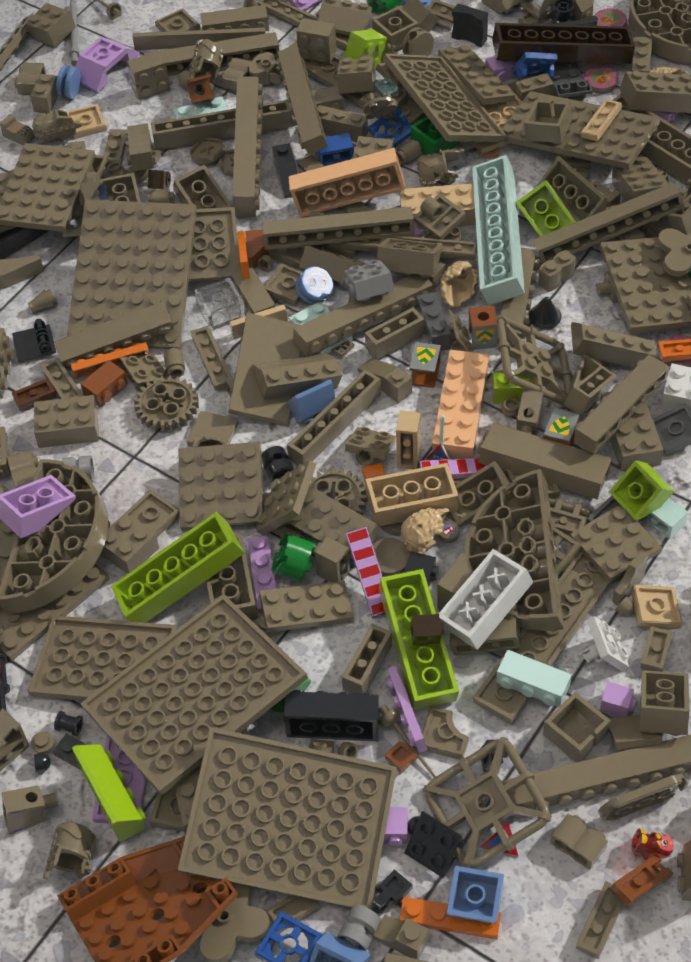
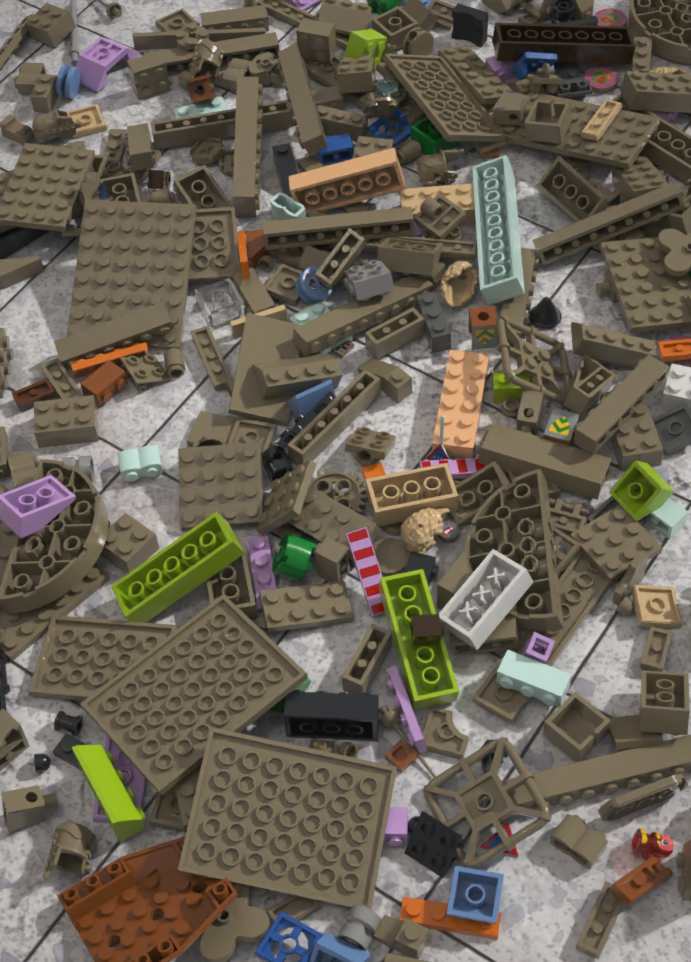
(34, 341): black hinge -> none
(42, 301): dark tan cone -> none
(42, 742): dark tan plate -> none
(140, 463): none -> light aqua brick
(154, 512): dark tan plate -> none
(166, 403): dark tan gear -> none
(189, 35): none -> dark tan plate
(253, 431): none -> dark tan plate
(285, 208): none -> light aqua brick
(303, 420): none -> black wing
(340, 259): none -> dark tan brick
(392, 889): black plate -> none
(408, 439): tan brick -> none
(425, 364): piece -> none
(459, 335): dark tan hinge -> none
(511, 108): none -> dark tan torso
(538, 647): none -> lavender brick
(544, 76): none -> dark tan hips
(545, 209): lime slope -> none
(556, 271): dark tan brick -> none
(606, 644): white plate -> none
(617, 700): lavender brick -> none

